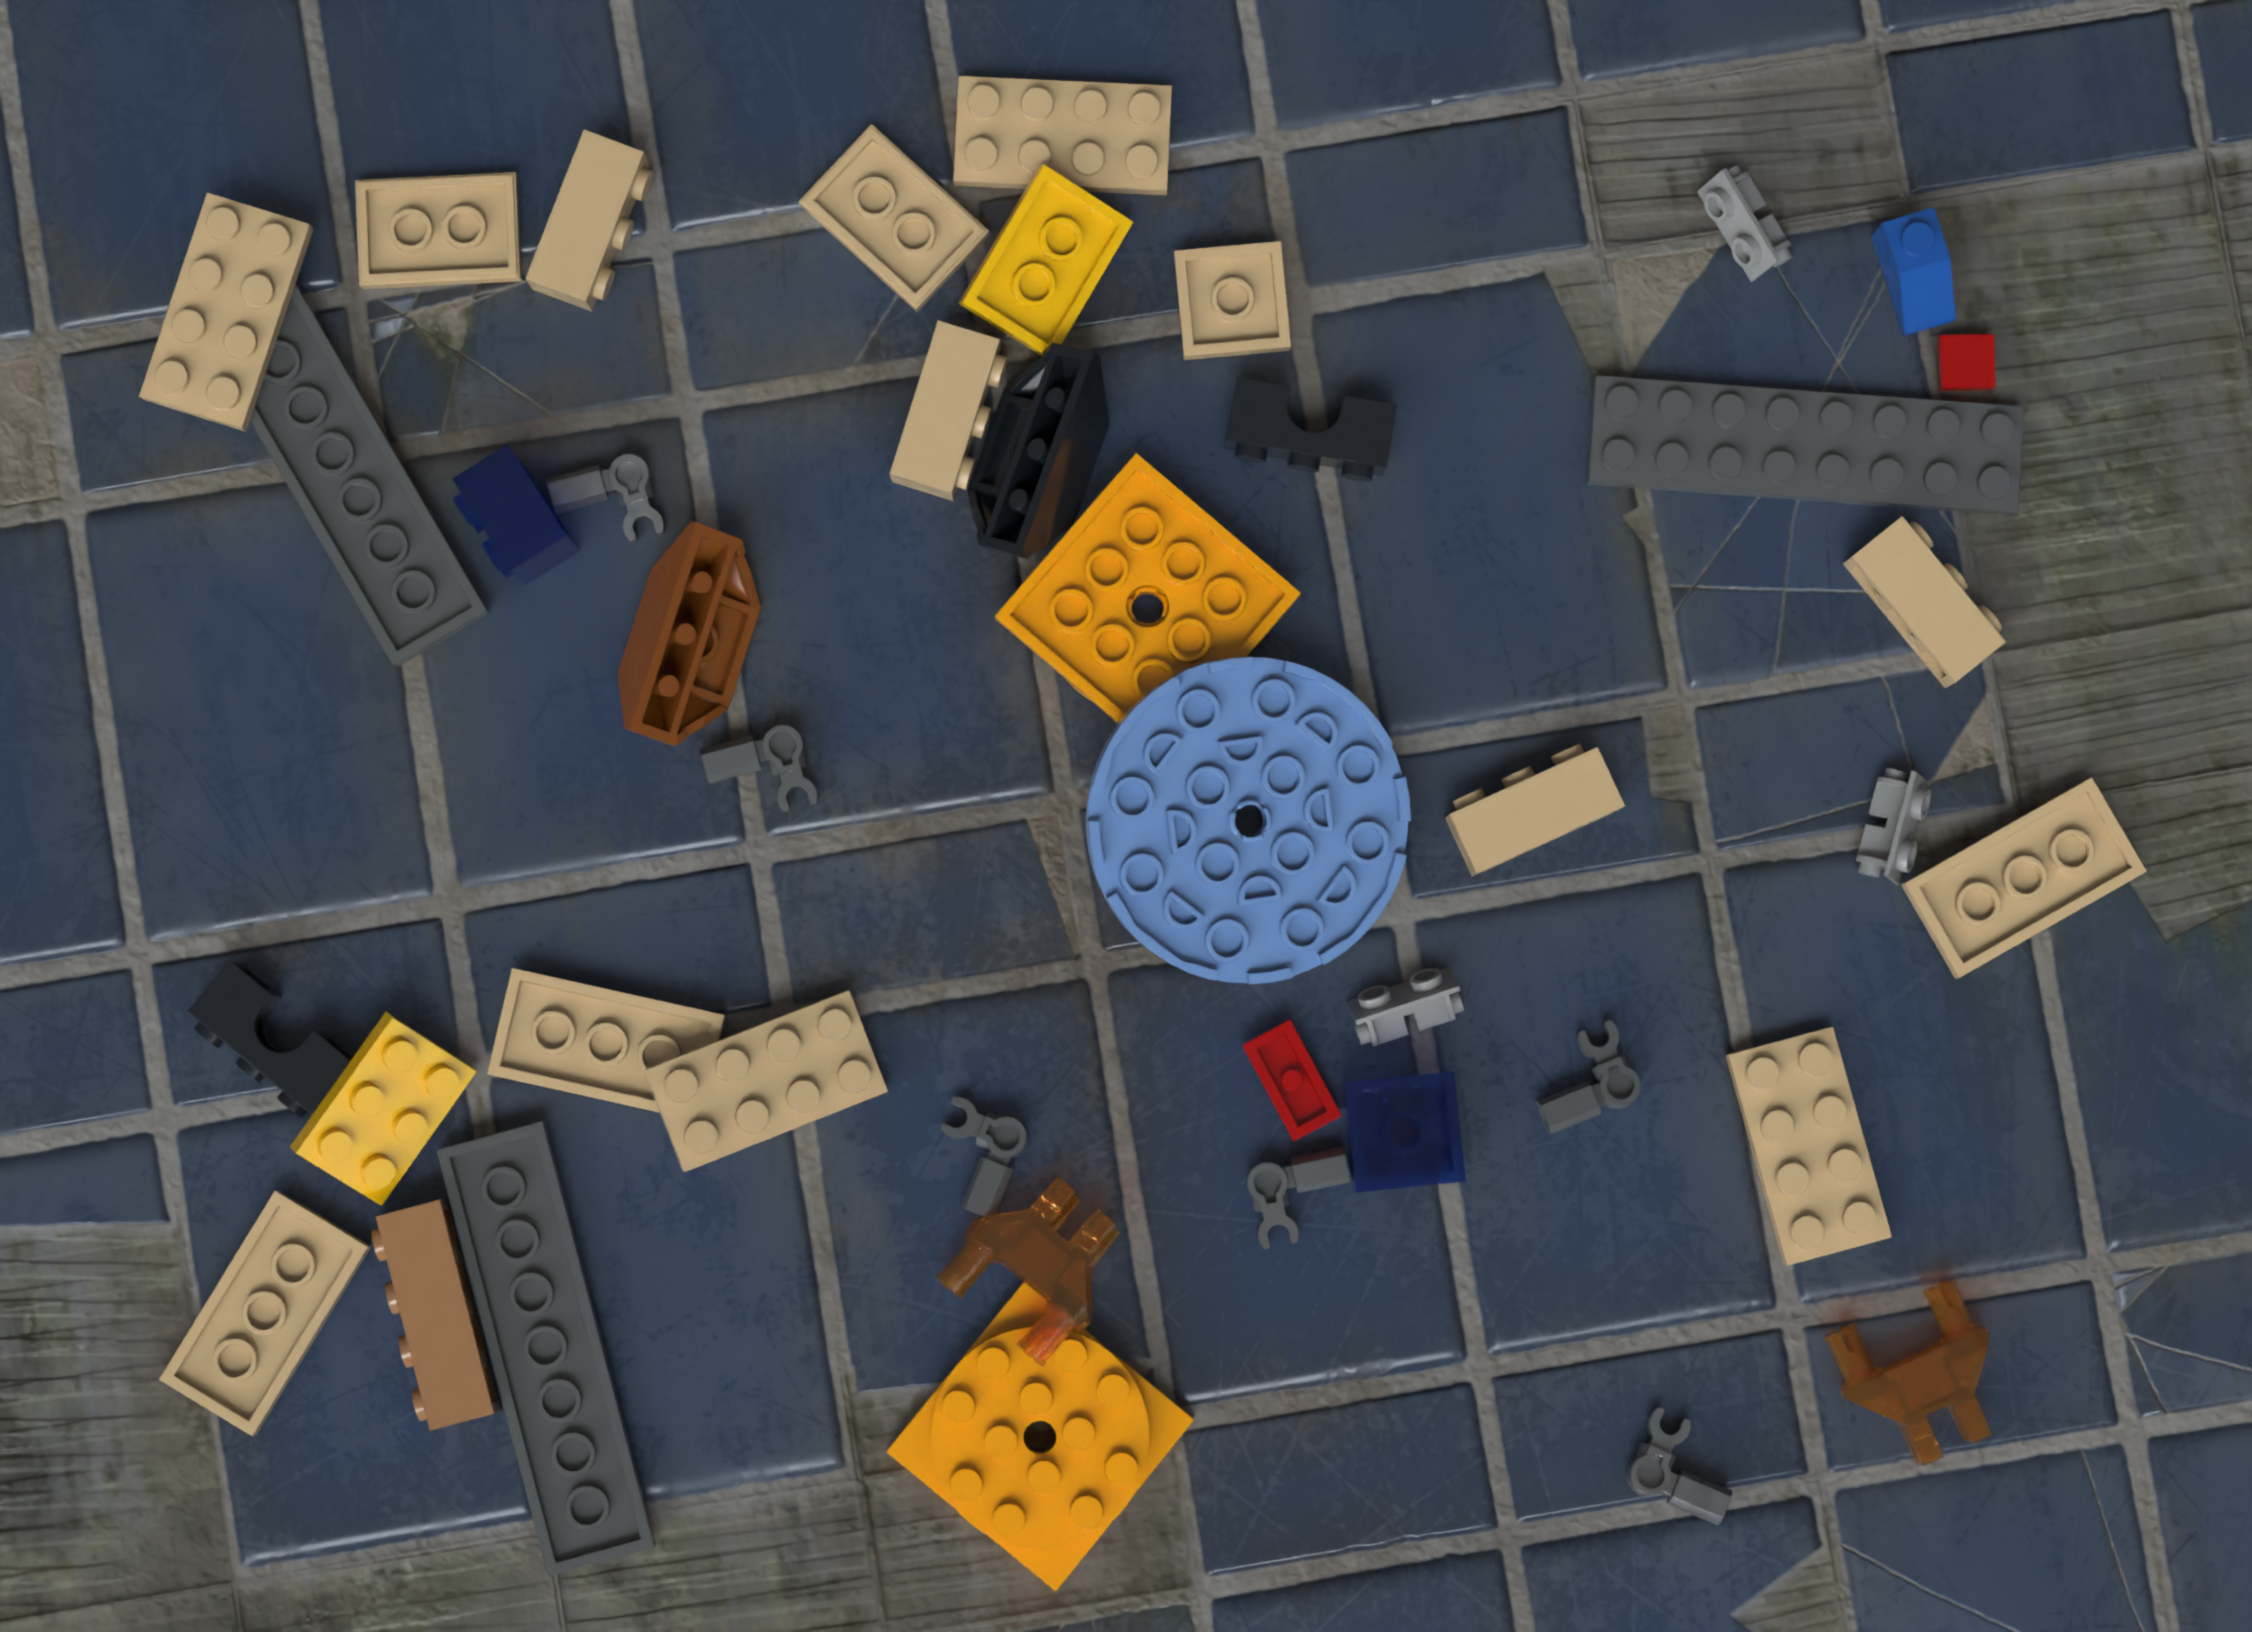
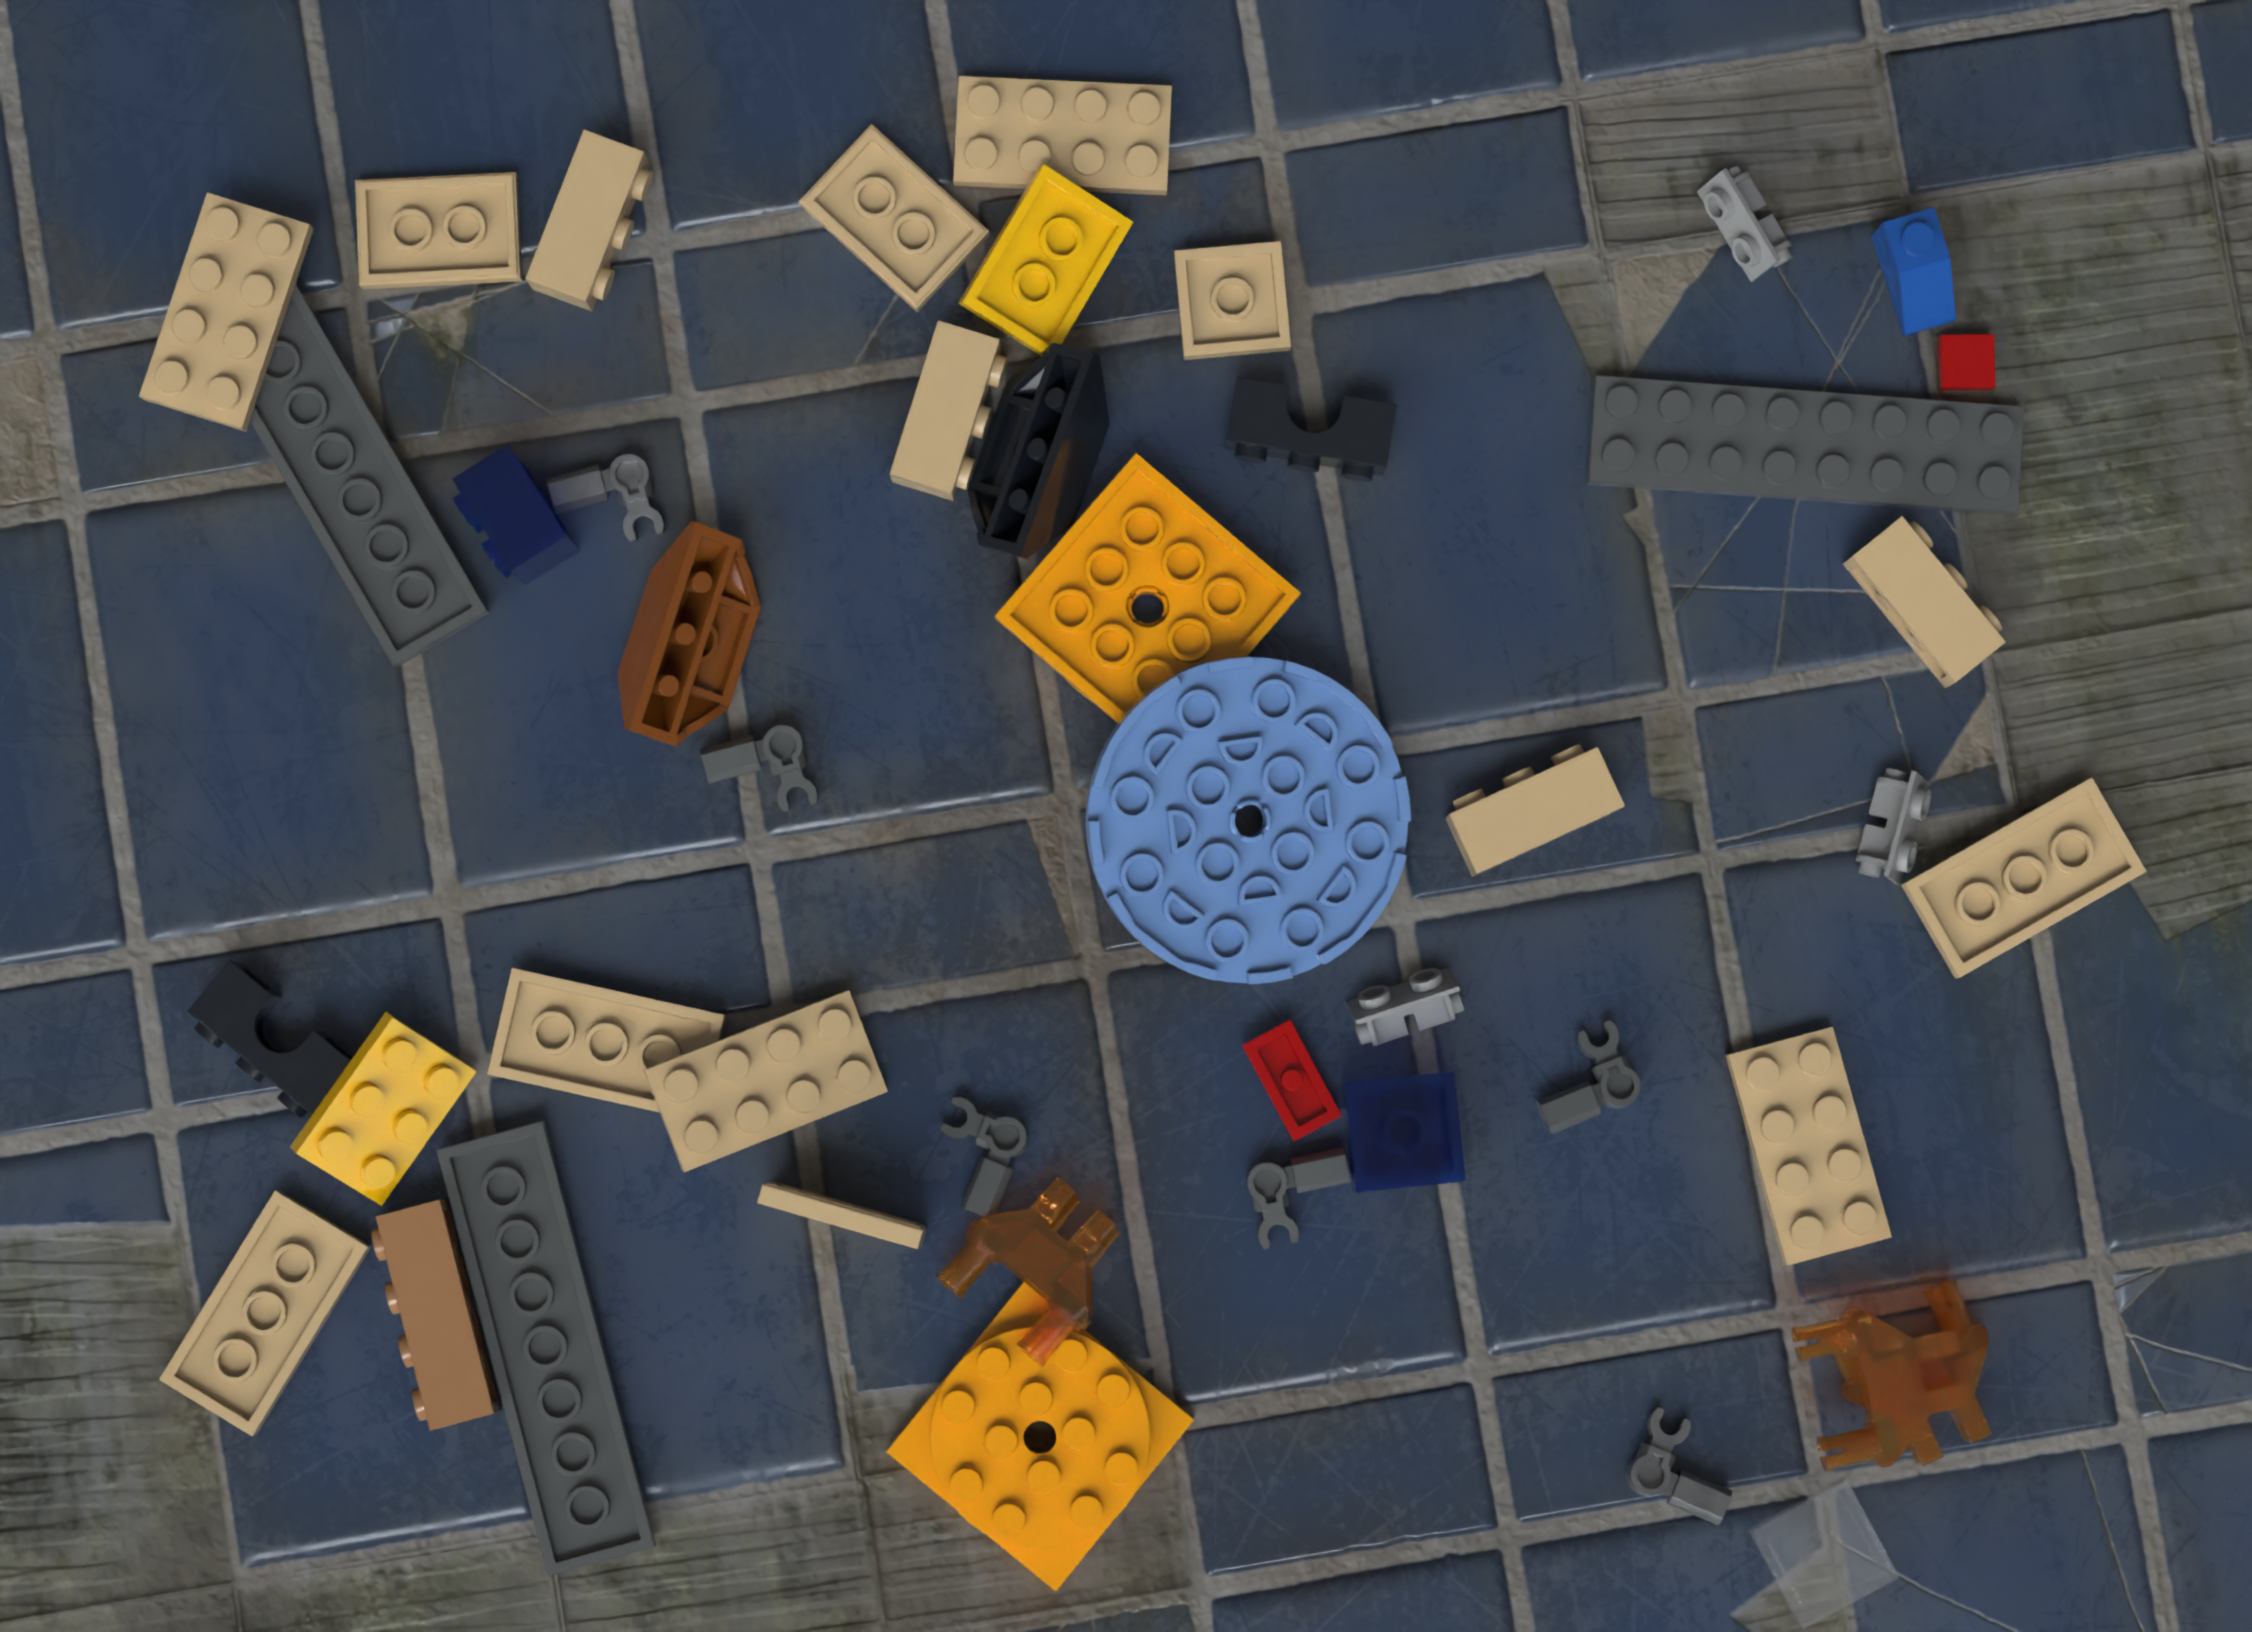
(842, 1214): none -> tan tile
(1823, 1553): none -> clear tile
(1887, 1381): none -> clear orange connector

